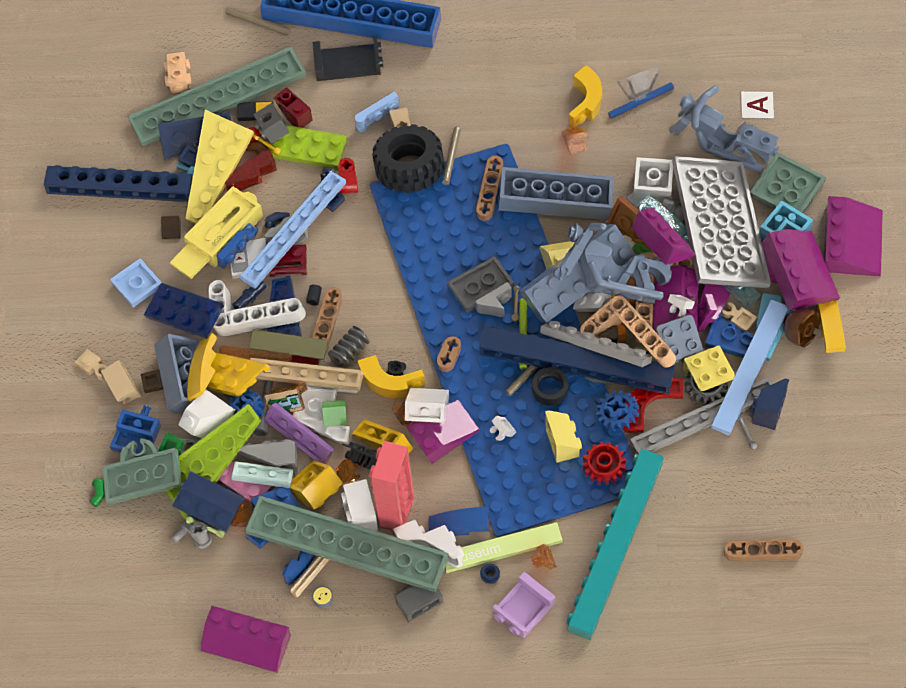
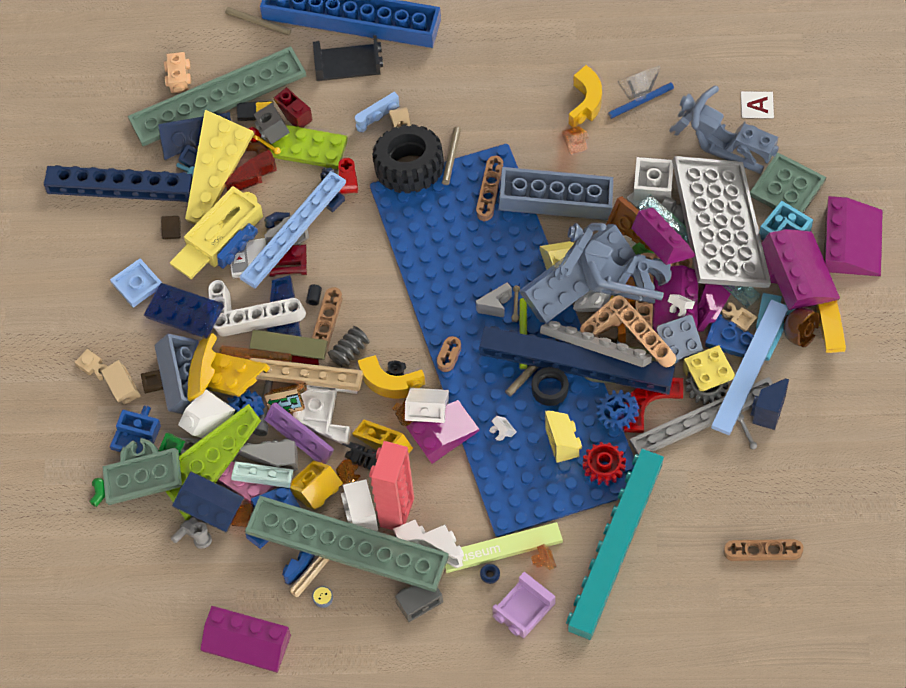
(219, 533): yellowish green hinge -> none
(249, 295): dark blue pin -> none
(334, 413): bright green panel -> none
(462, 520): blue slope -> none
(478, 282): dark grey tile -> none

